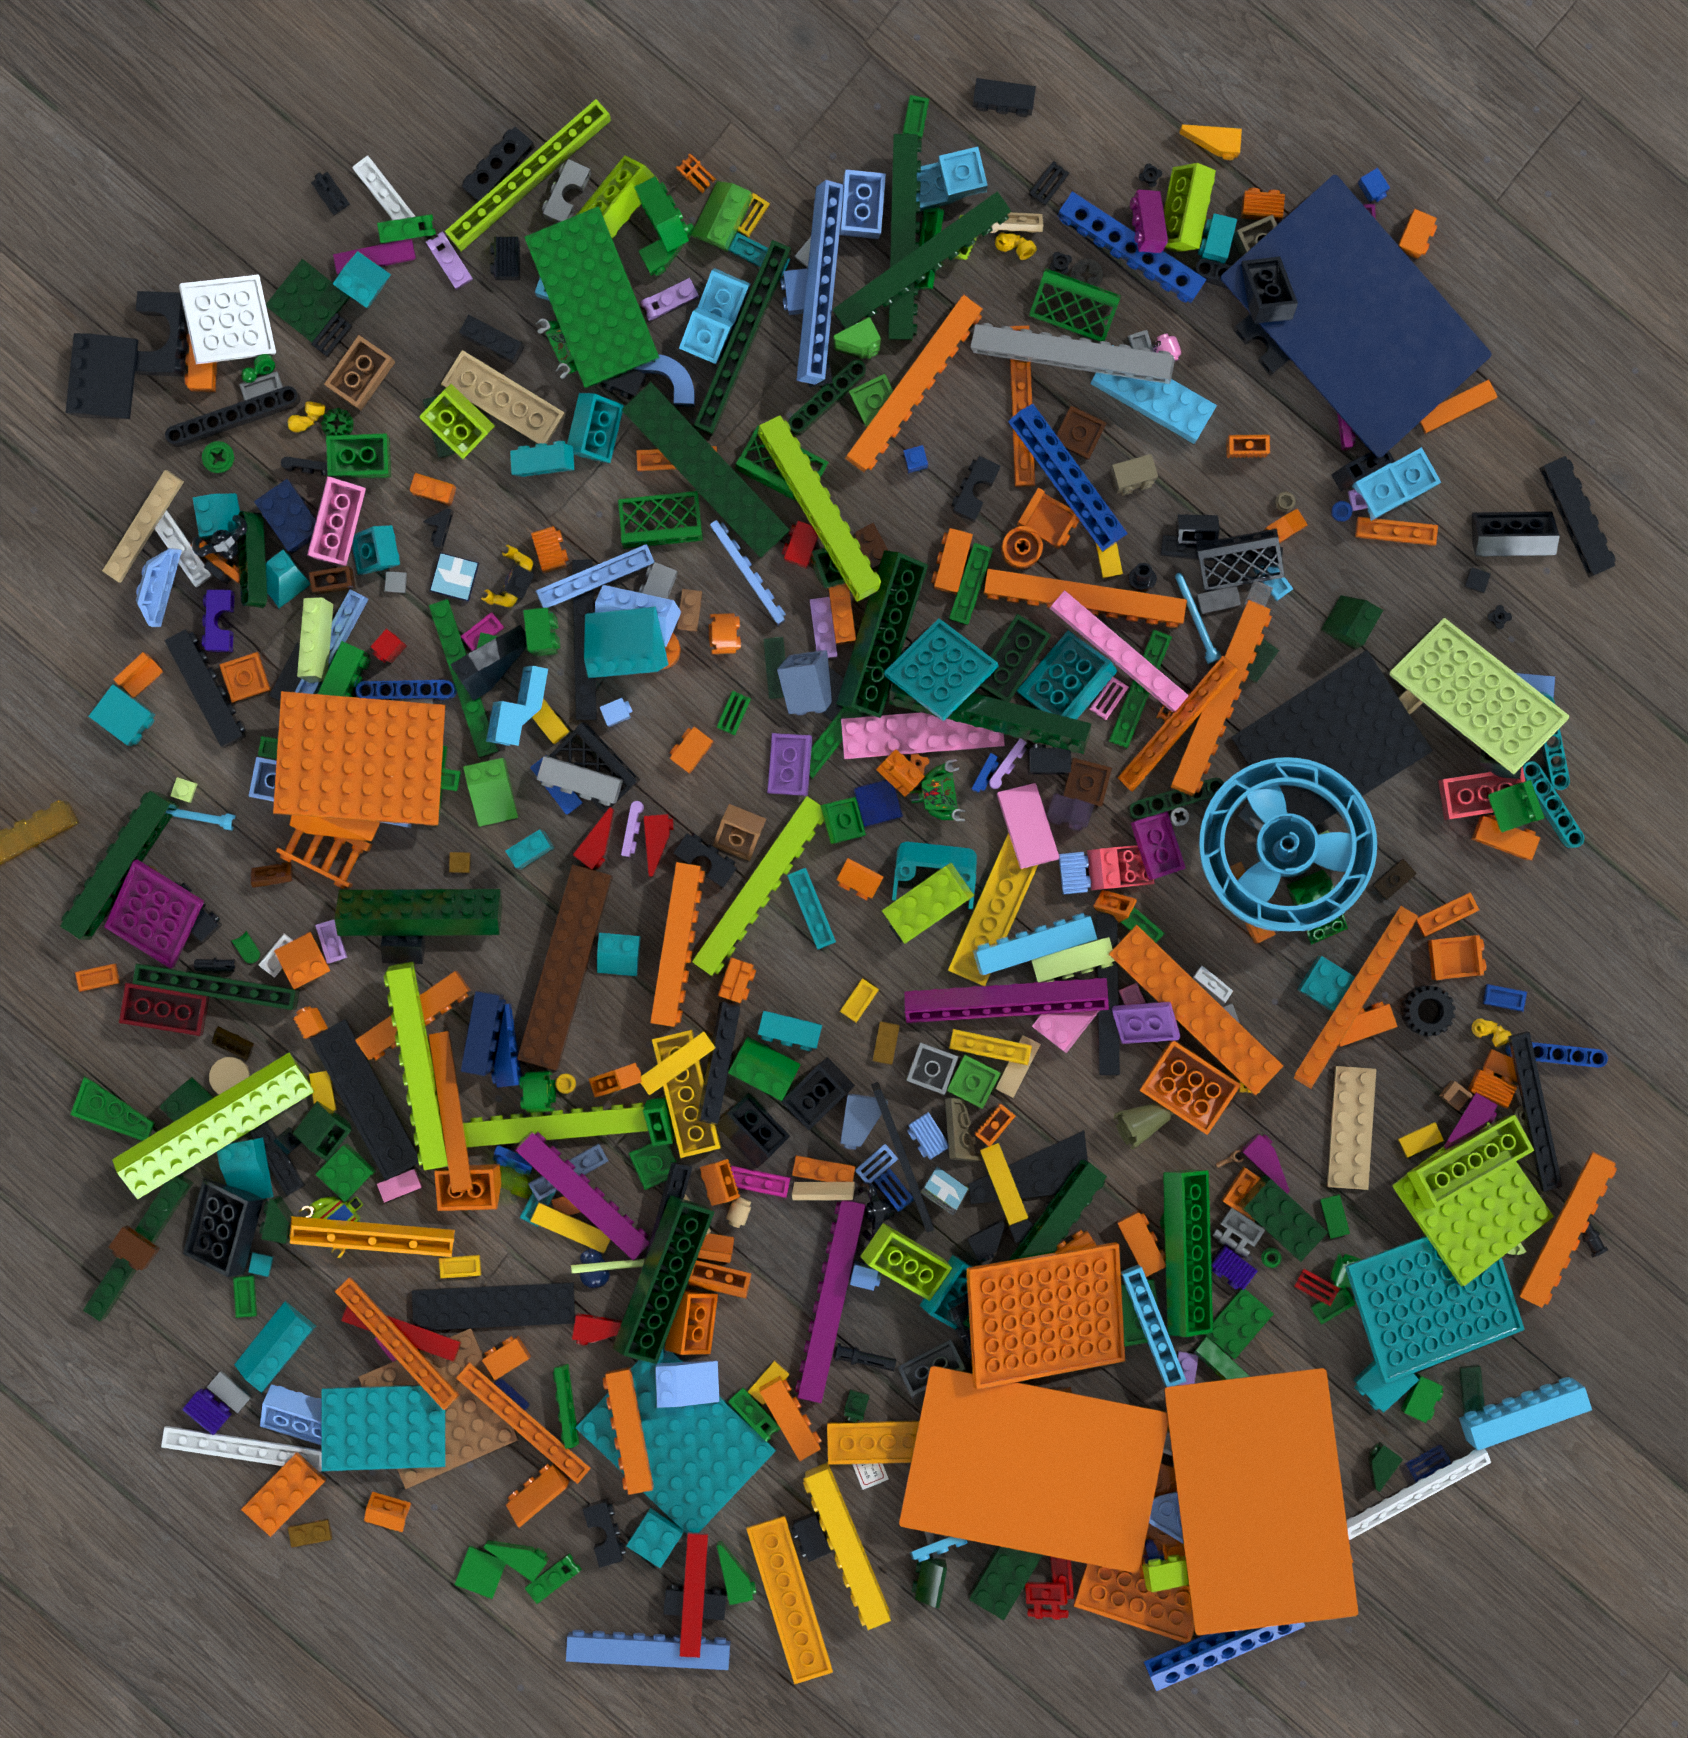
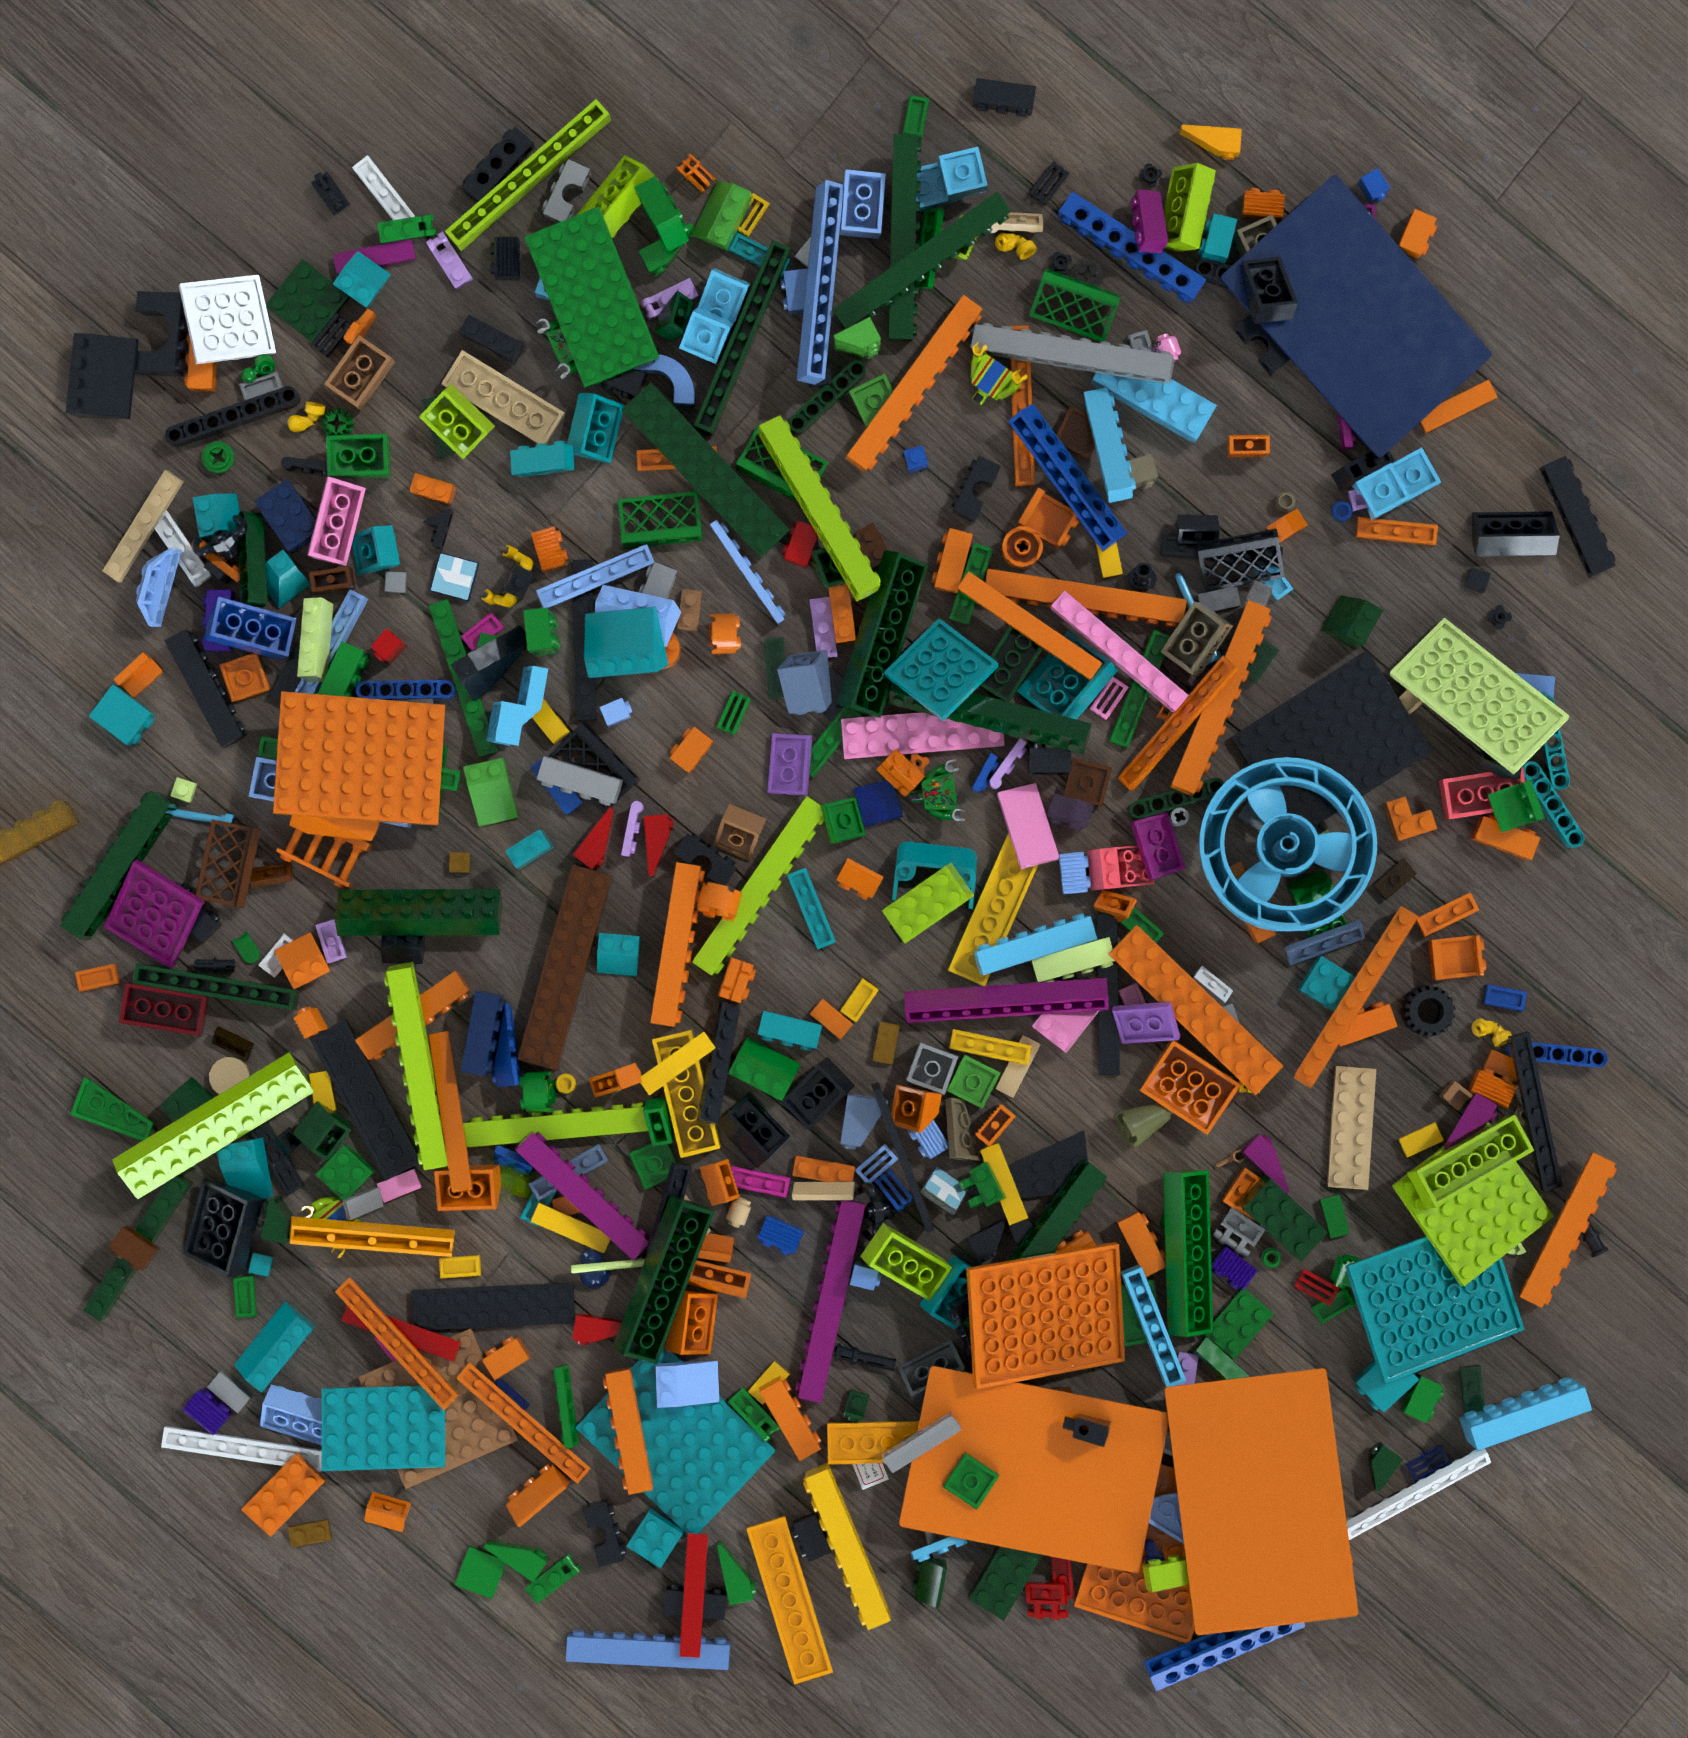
(245, 866): none -> reddish brown fence
(250, 629): none -> blue slope
(360, 327): none -> orange tile
(363, 1203): none -> light grey tile
(674, 317): none -> dark green slope
(719, 901): none -> orange brick
(780, 1234): none -> blue brick
(831, 1019): none -> orange tile
(914, 1107): none -> orange slope
(921, 1442): none -> light grey fence
(971, 1480): none -> green tile
(987, 1185): none -> green plate
(992, 377): none -> torso
(1029, 625): none -> orange tile
(1097, 1427): none -> black torso
(1108, 444): none -> medium azure brick
(1196, 638): none -> dark tan brick
(1324, 942): none -> sand blue tile
(1403, 823): none -> orange brick

